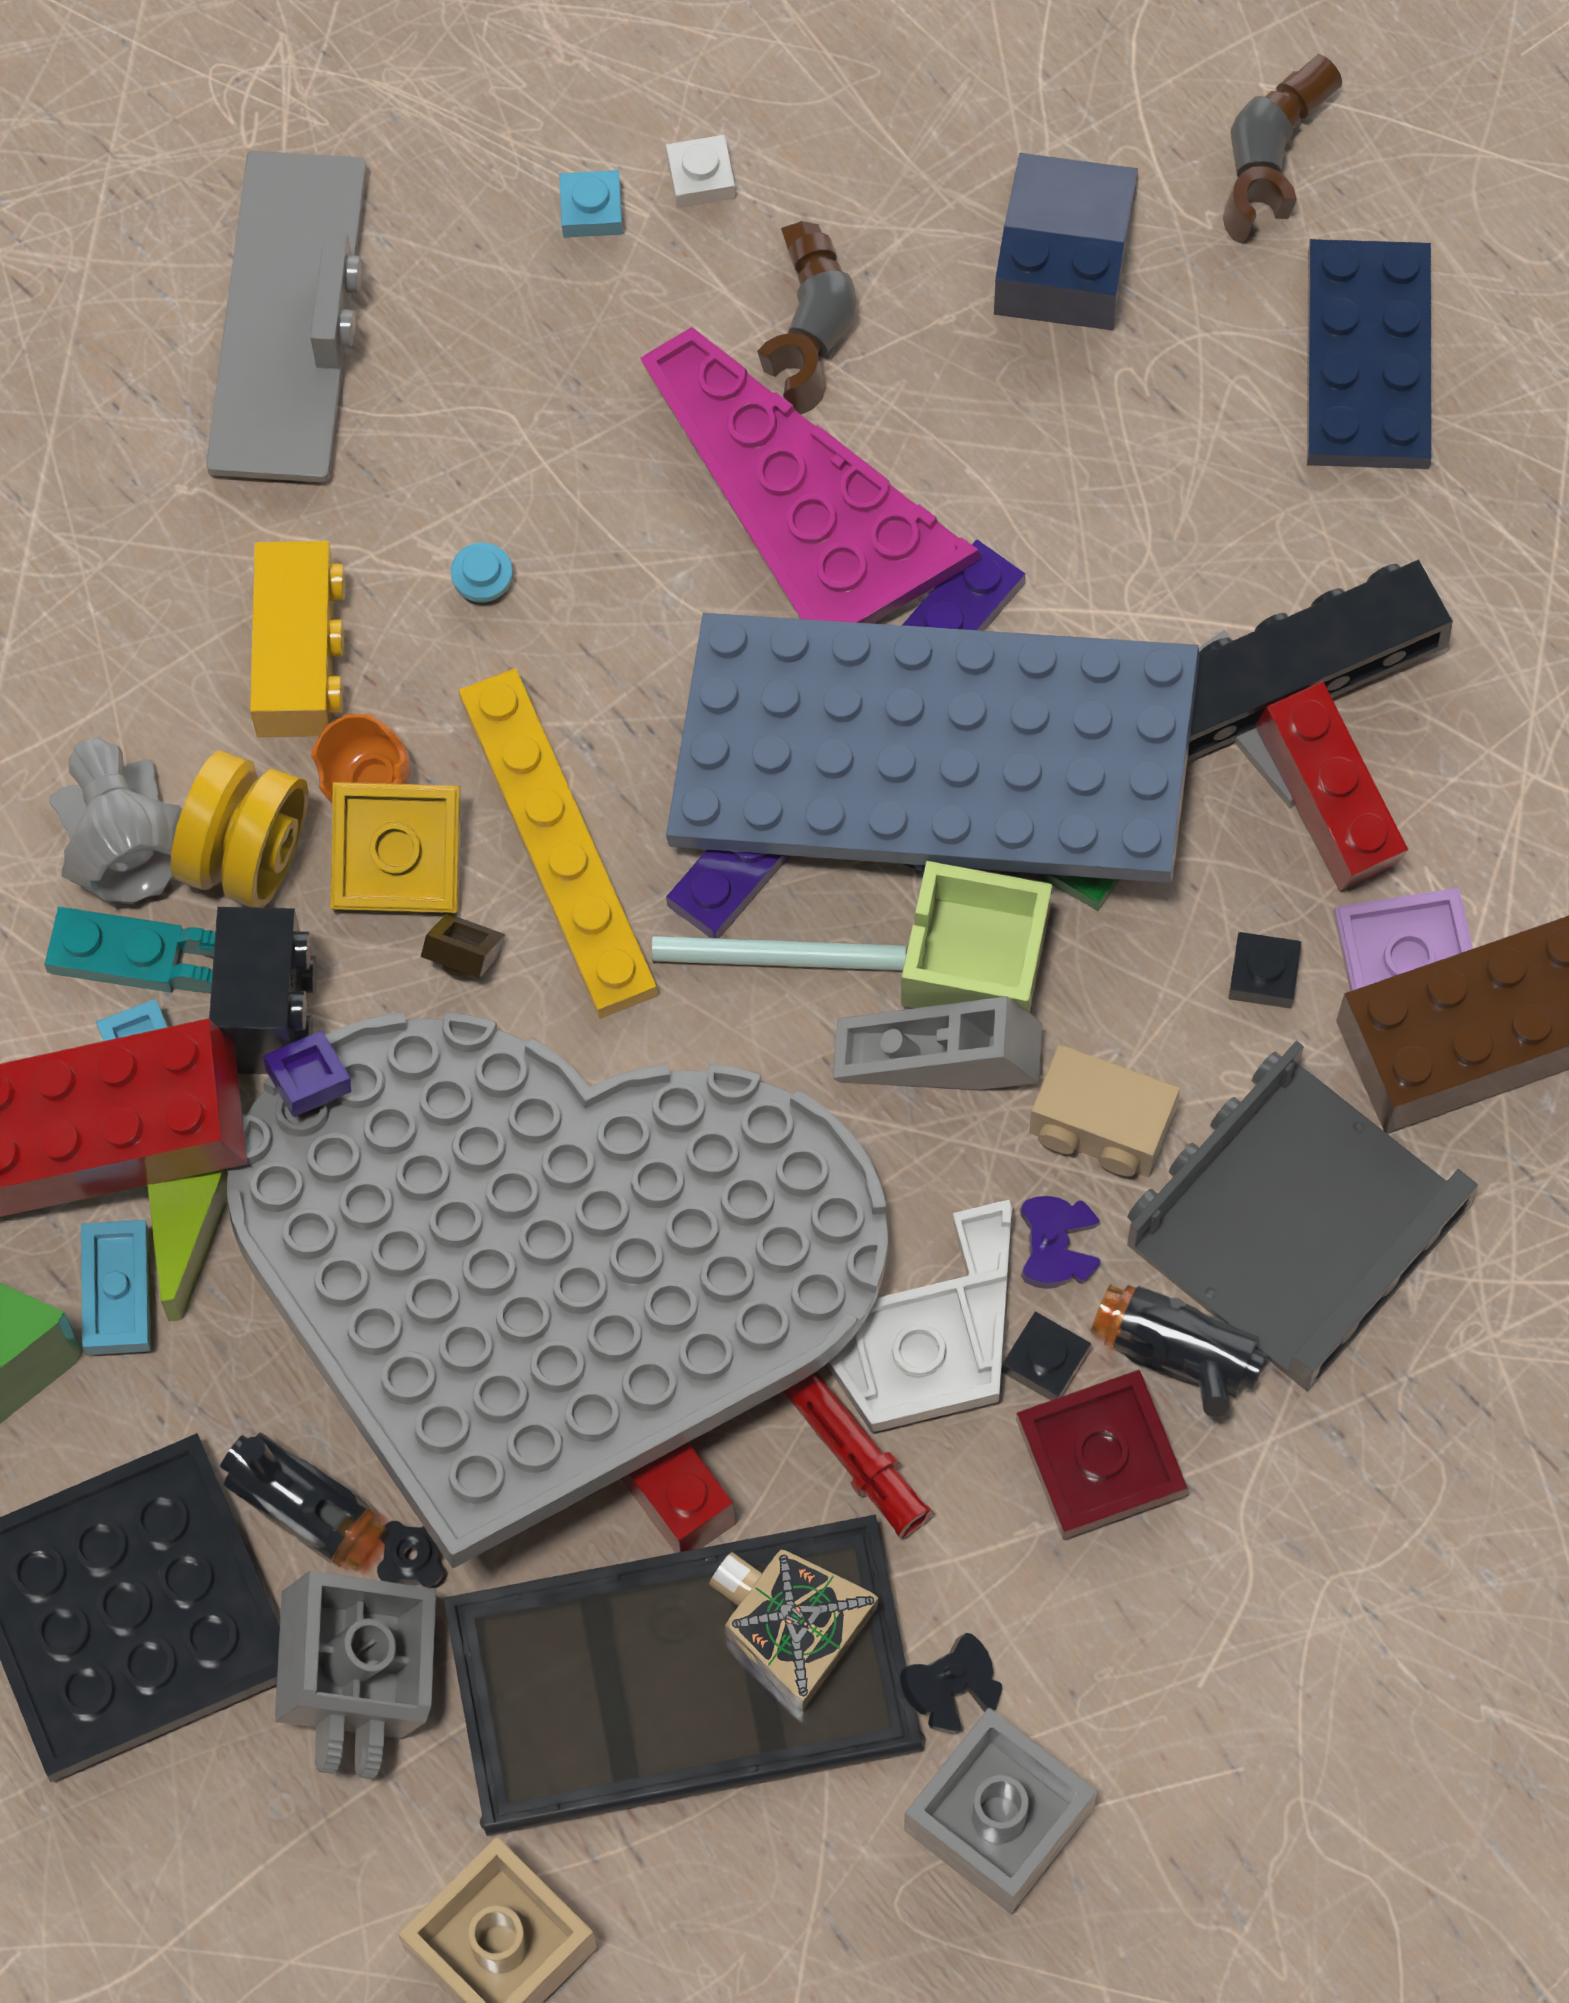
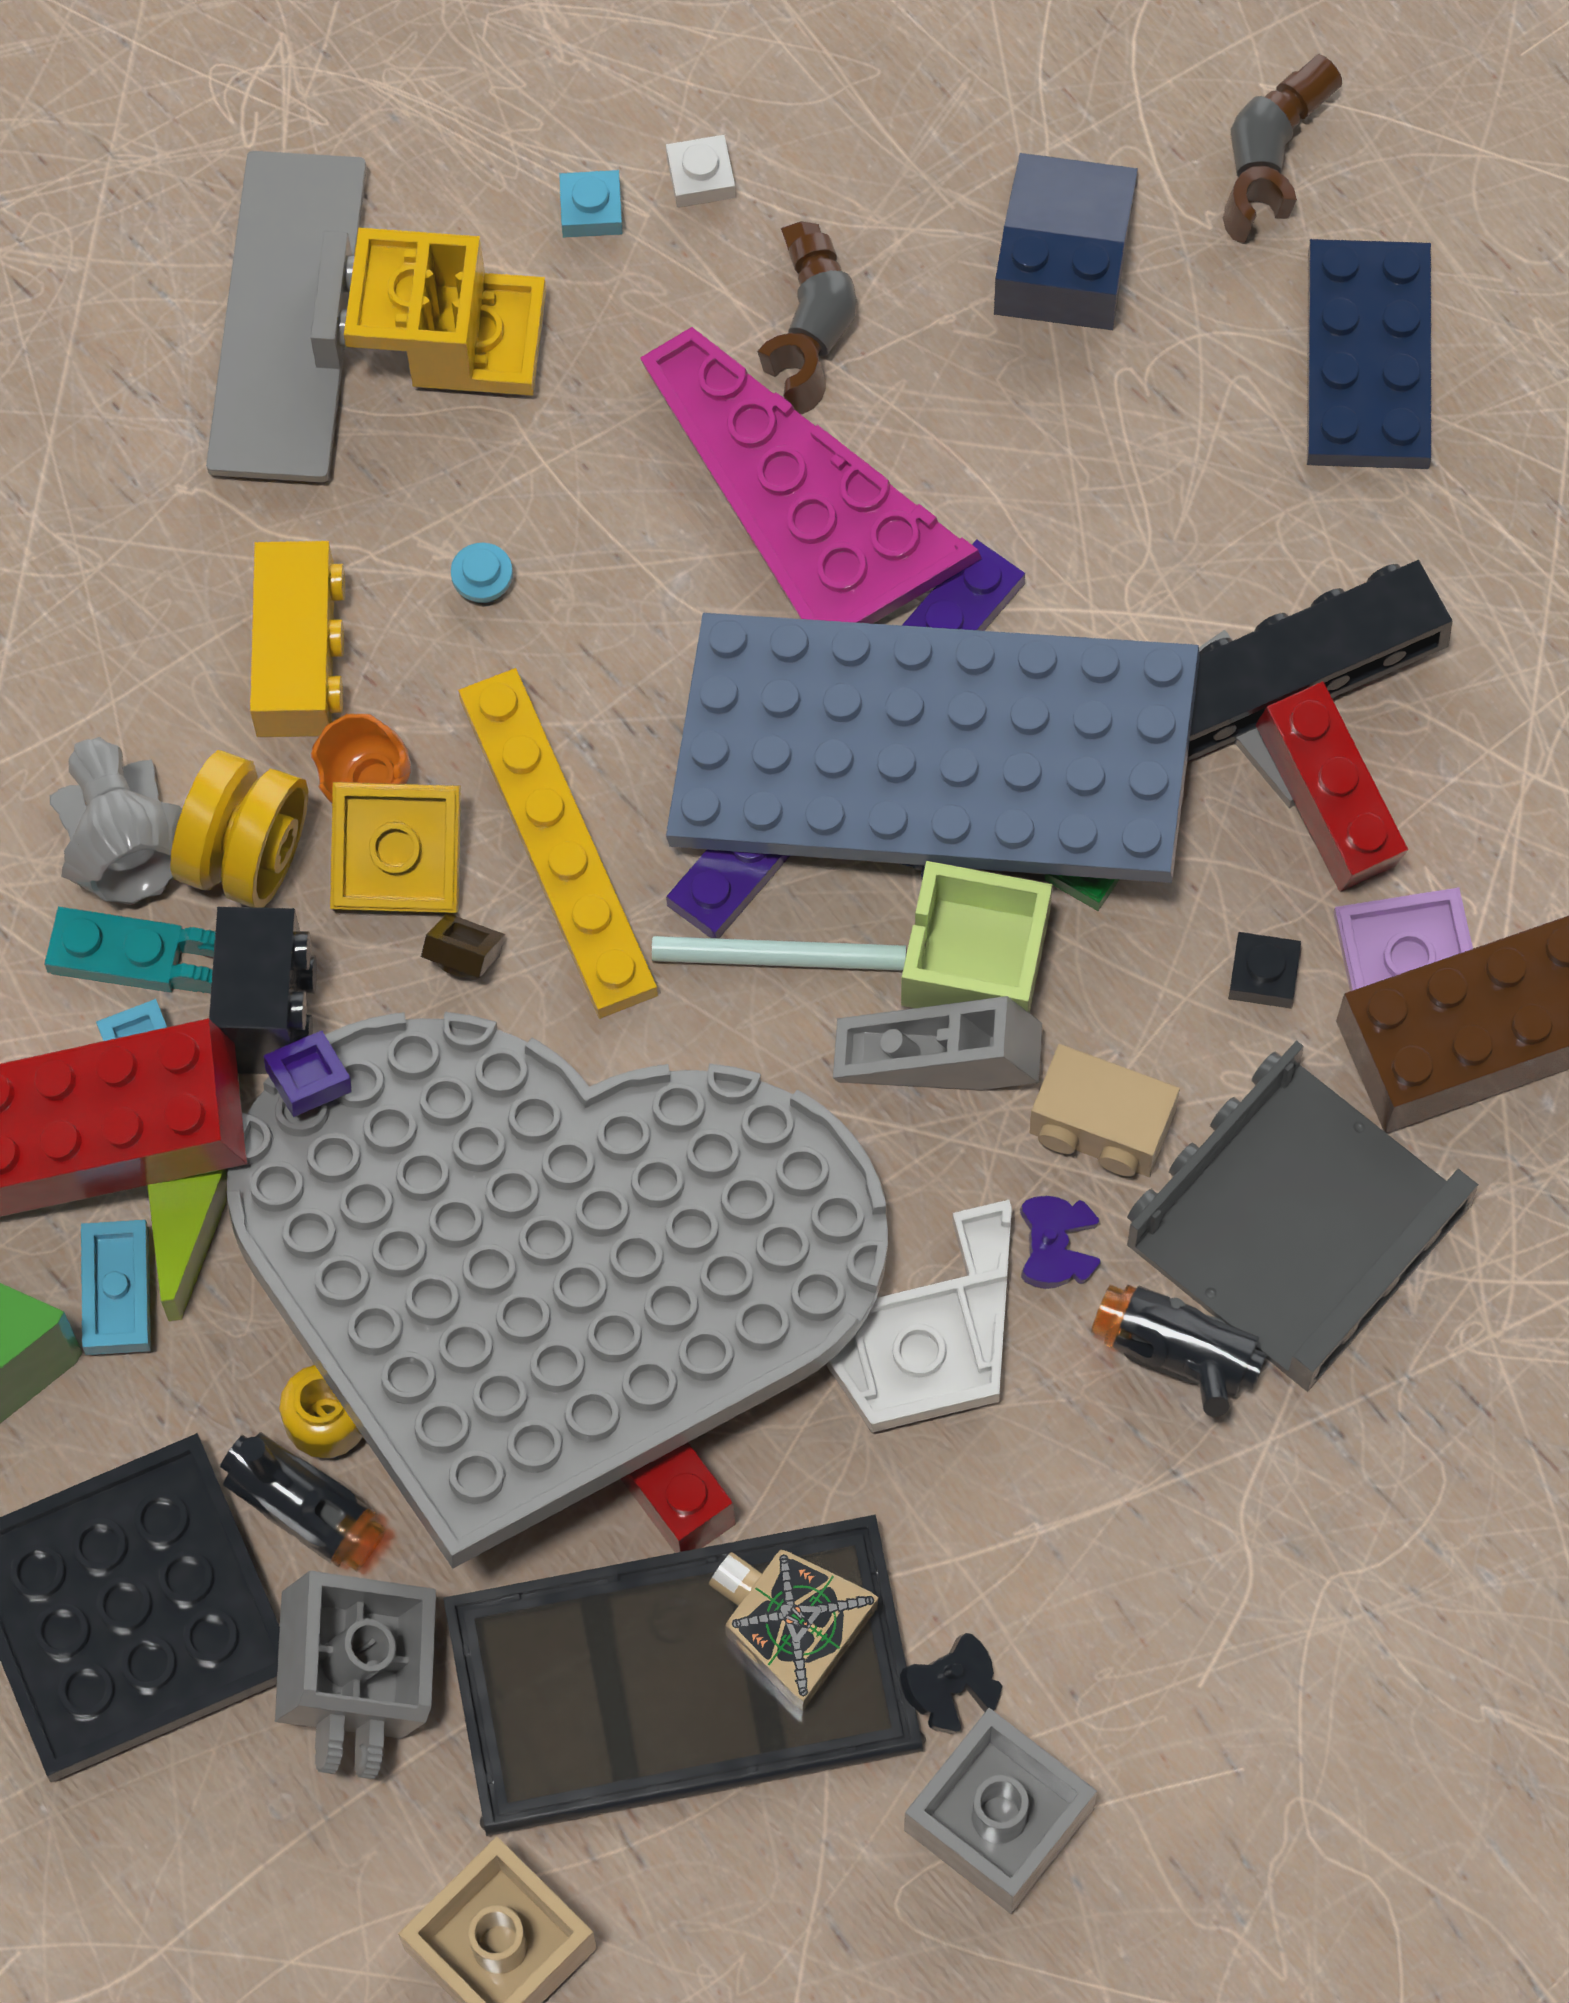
(305, 1417): none -> yellow head
(396, 1568): black plate -> none
(444, 310): none -> yellow bracket
(871, 1469): red pin -> none
(1046, 1357): black plate -> none
(1101, 1454): dark red plate -> none

